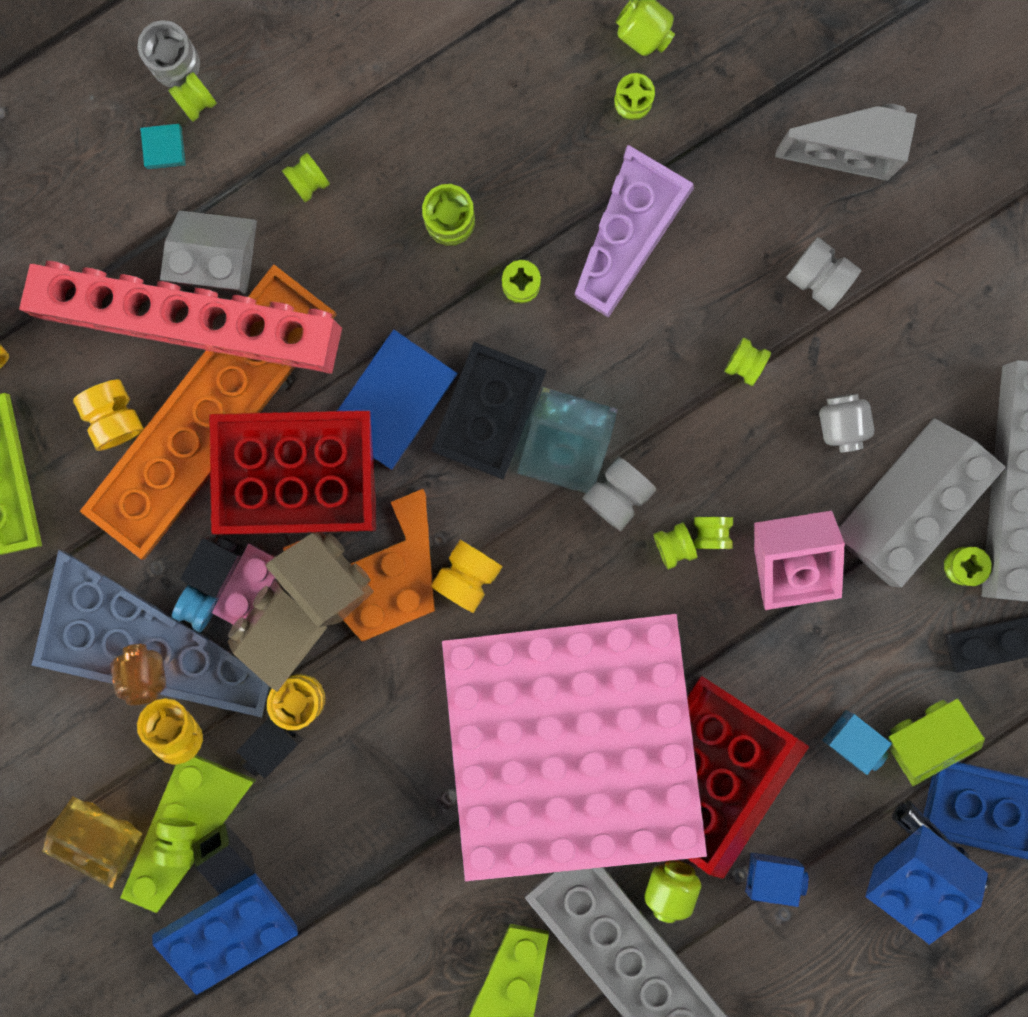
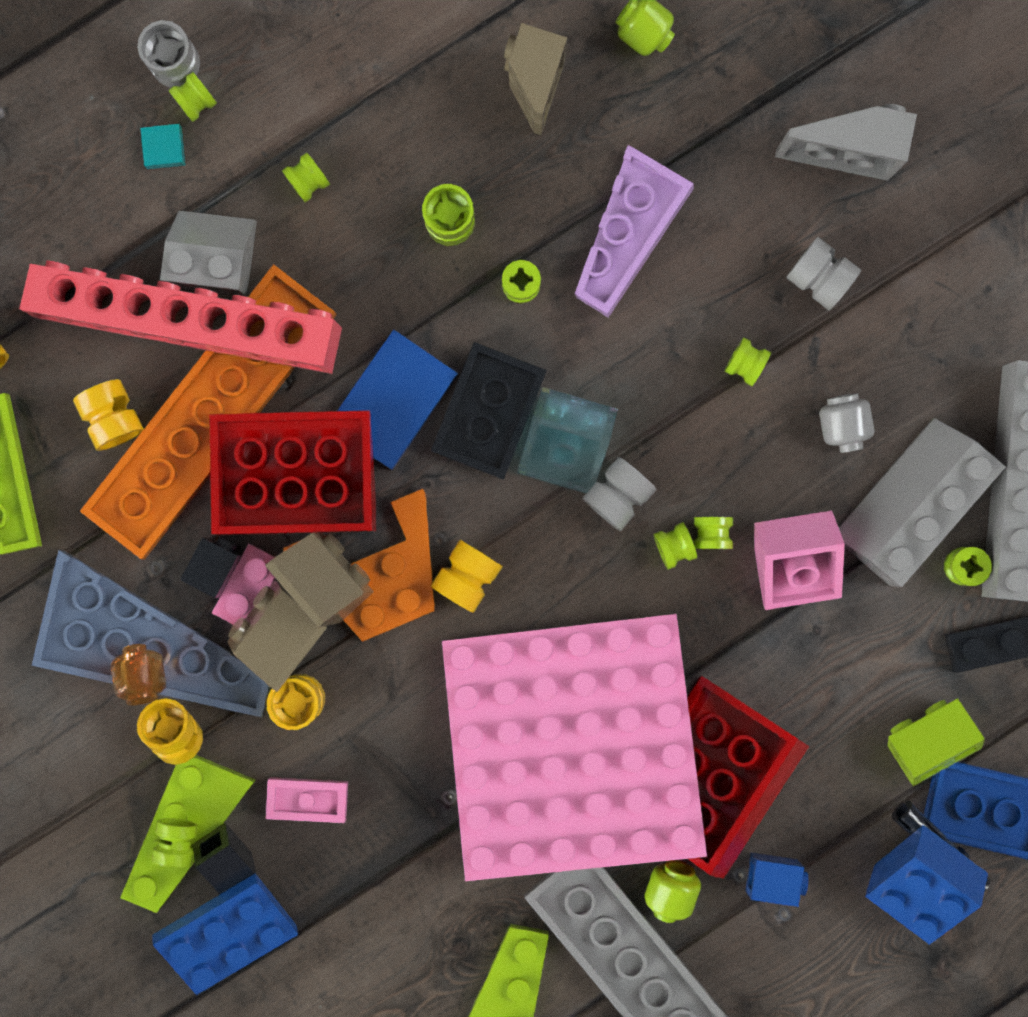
(92, 841): clear yellow brick -> none
(194, 608): dark azure wheel -> none
(267, 748): black brick -> none
(307, 800): none -> bright pink plate
(534, 69): none -> dark tan slope
(635, 87): lime wheel -> none
(858, 743): dark azure brick -> none

